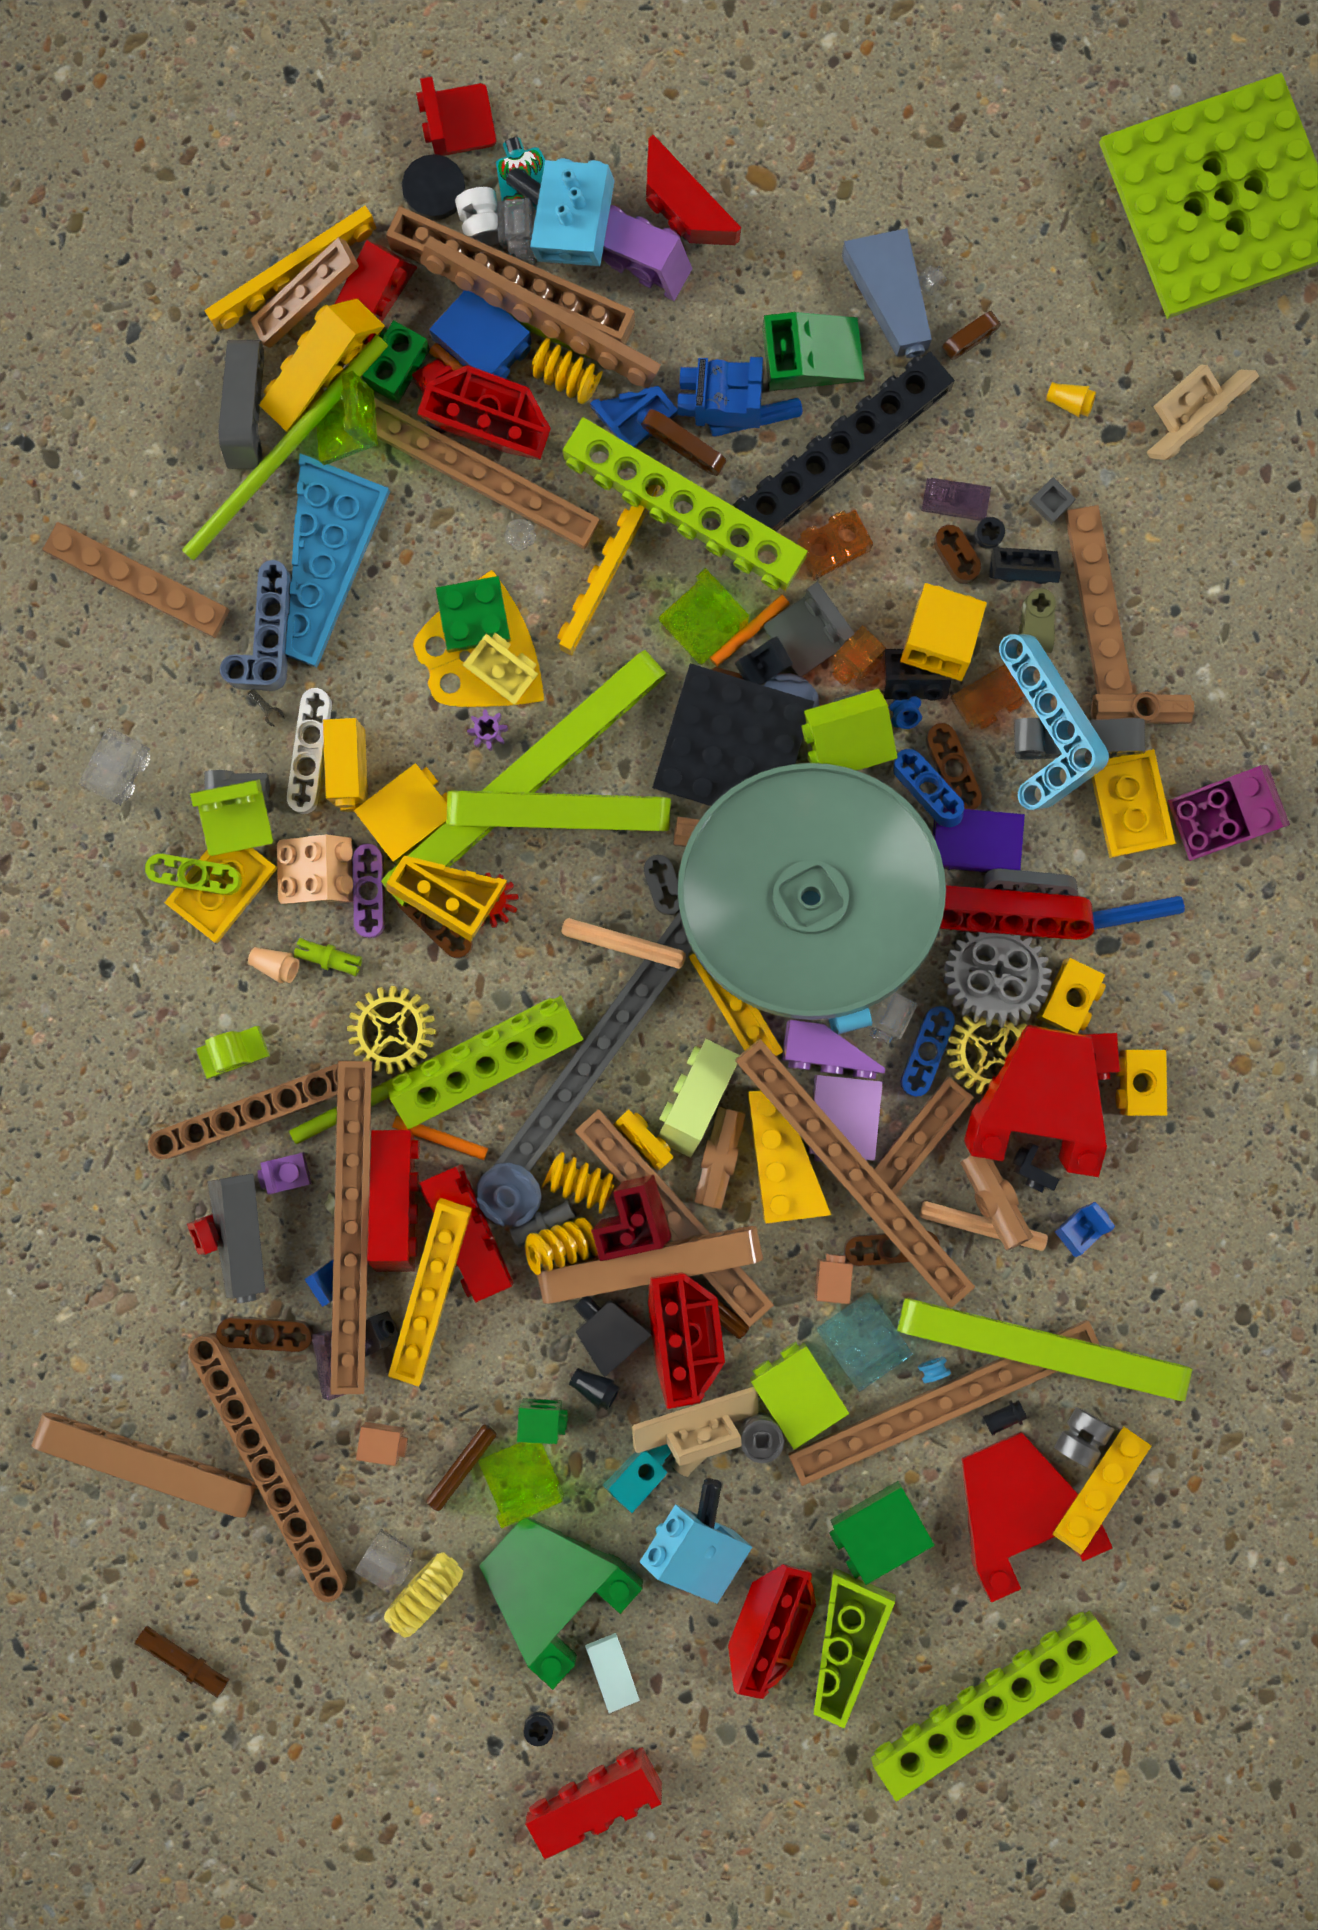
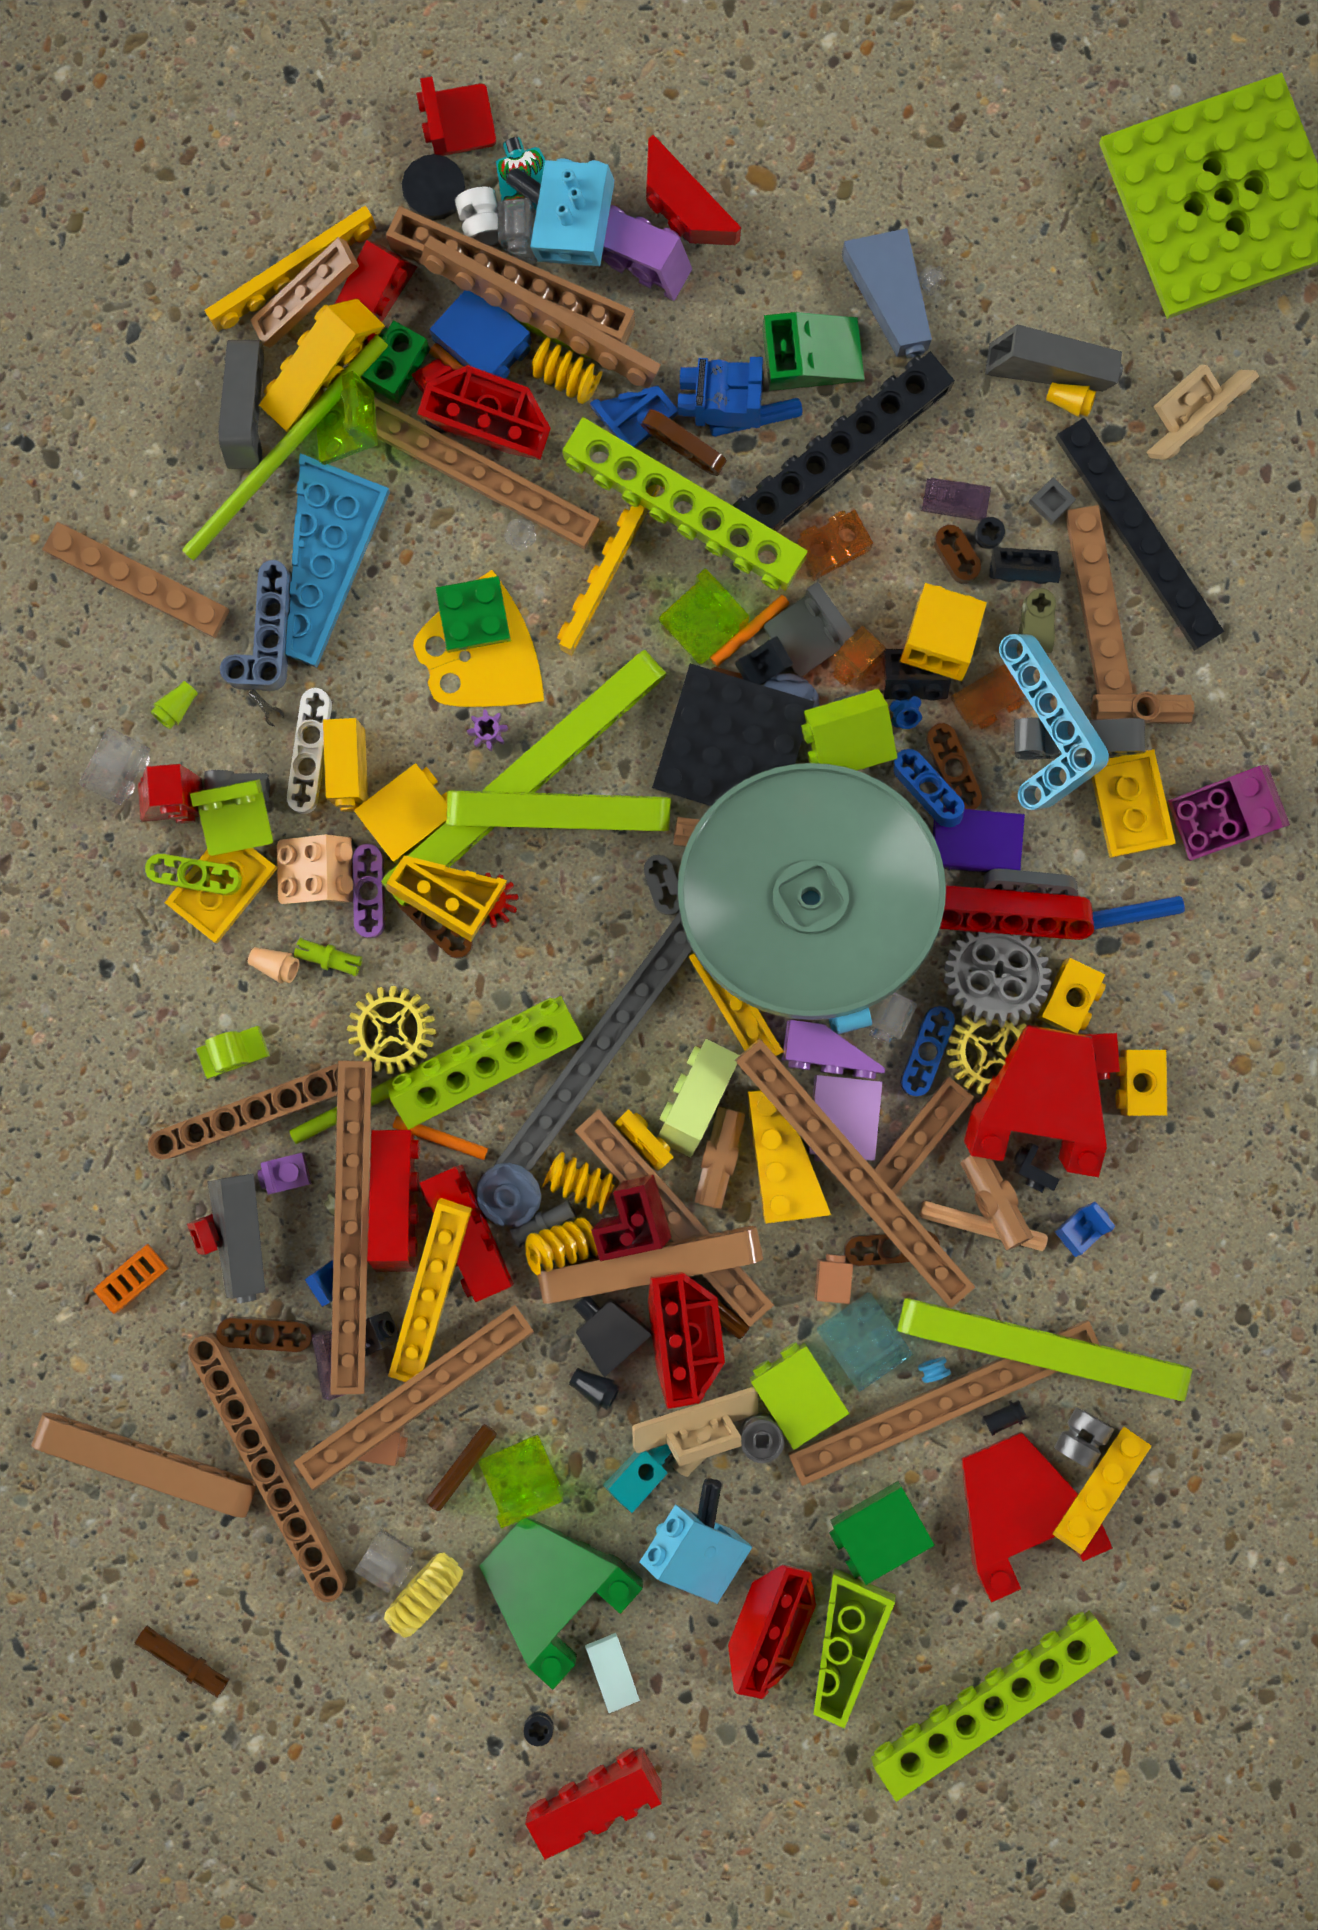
(107, 1295): none -> orange slope
(166, 793): none -> red wedge
(174, 705): none -> lime cone
(413, 1398): none -> medium nougat plate
(501, 668): light yellow bracket -> none
(541, 1421): green brick -> none
(623, 943): light nougat axle -> none
(971, 335): reddish brown beam -> none
(1049, 358): none -> dark grey slope
(1139, 534): none -> black plate

